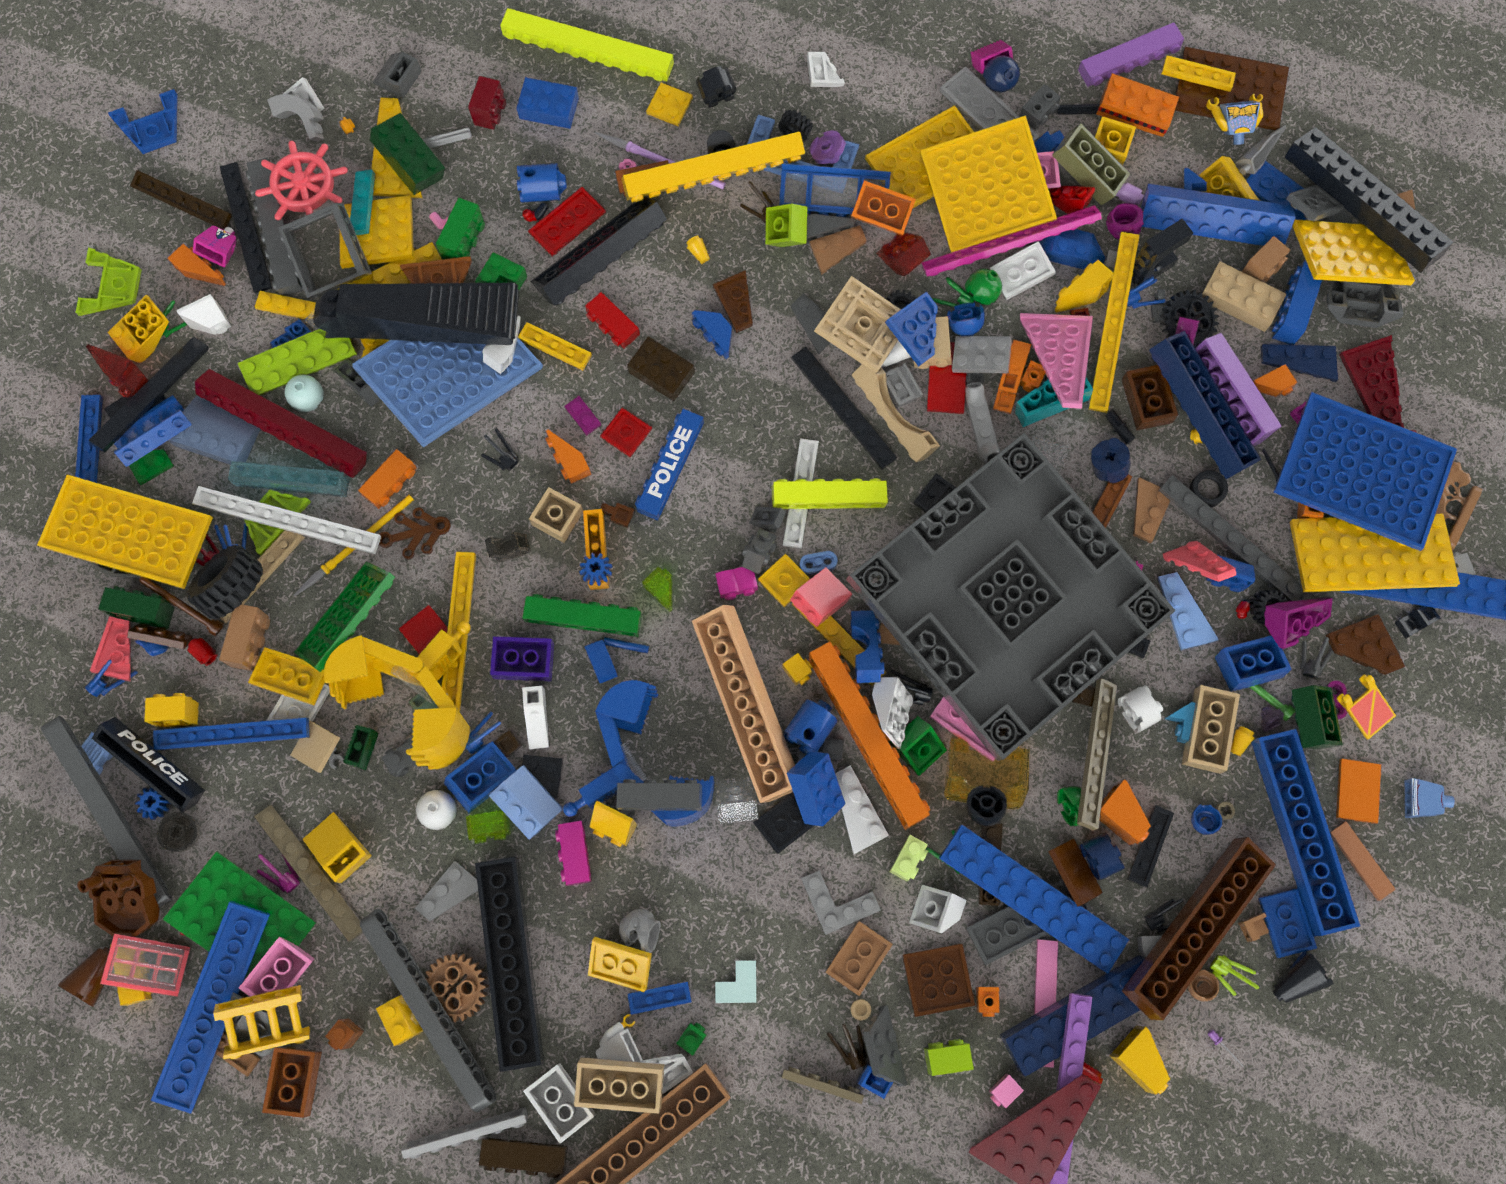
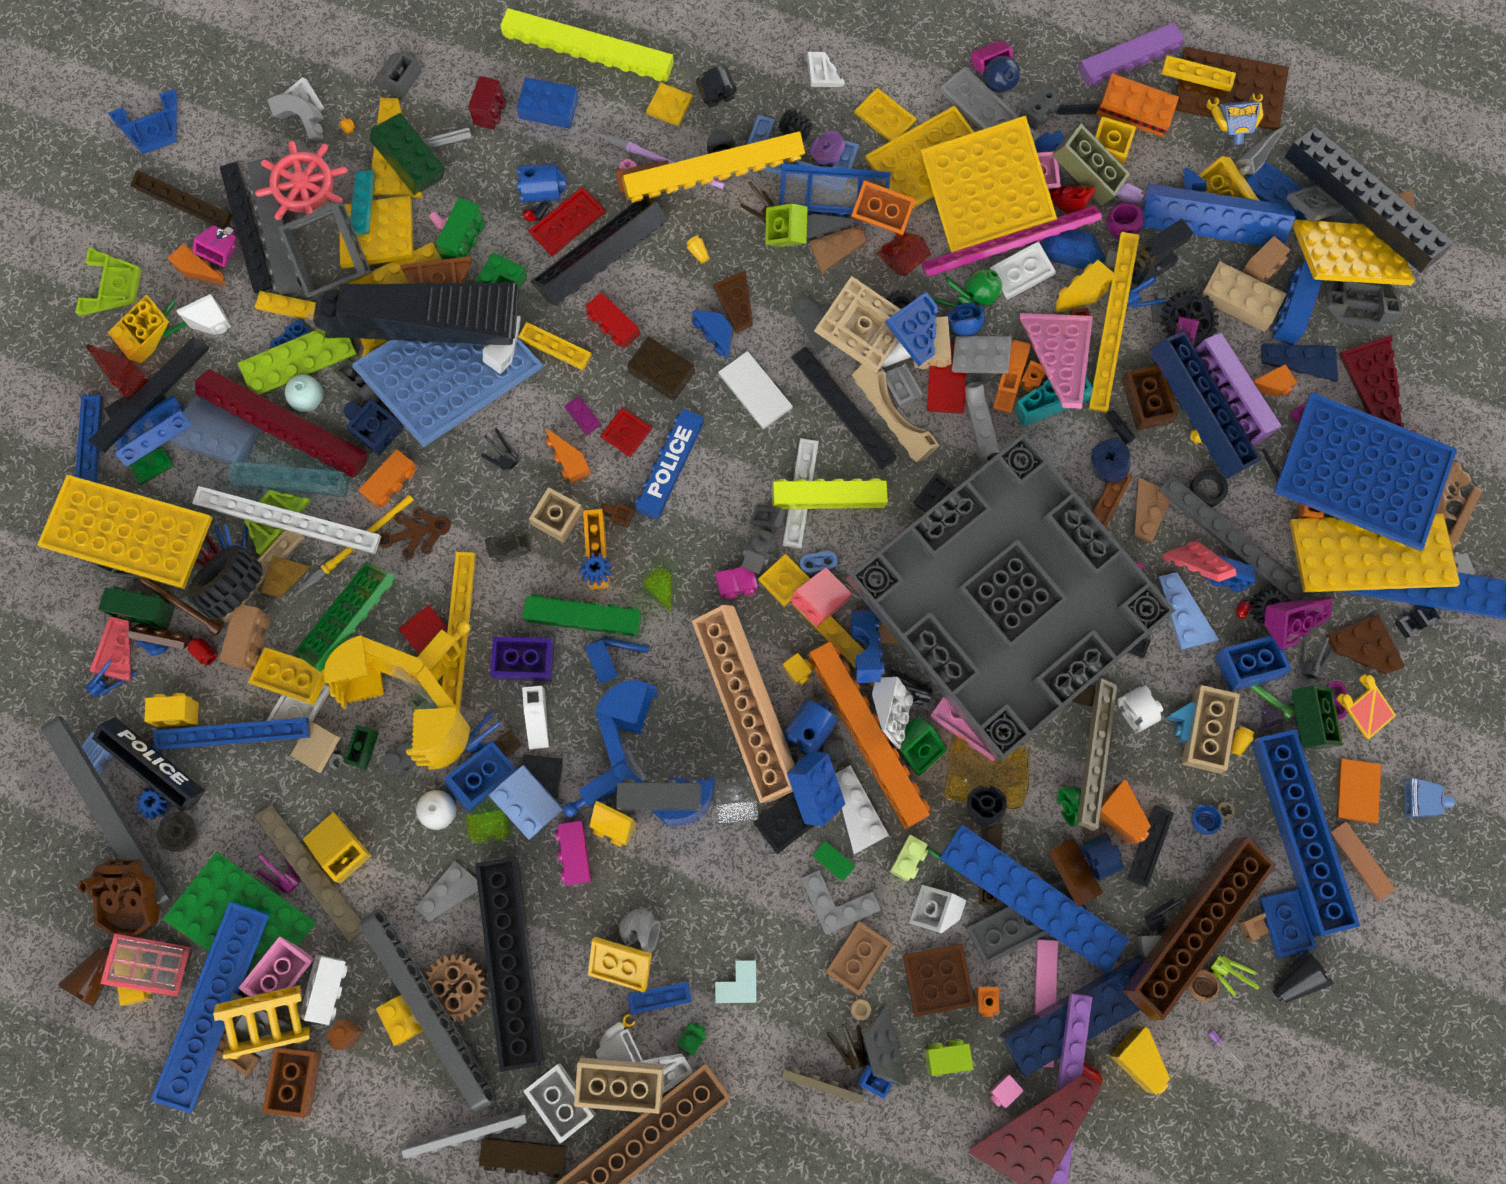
(282, 576): none -> pearl gold wing
(323, 989): none -> white brick
(370, 425): none -> dark blue brick
(755, 390): none -> white tile
(833, 861): none -> green tile
(885, 115): none -> yellow tile

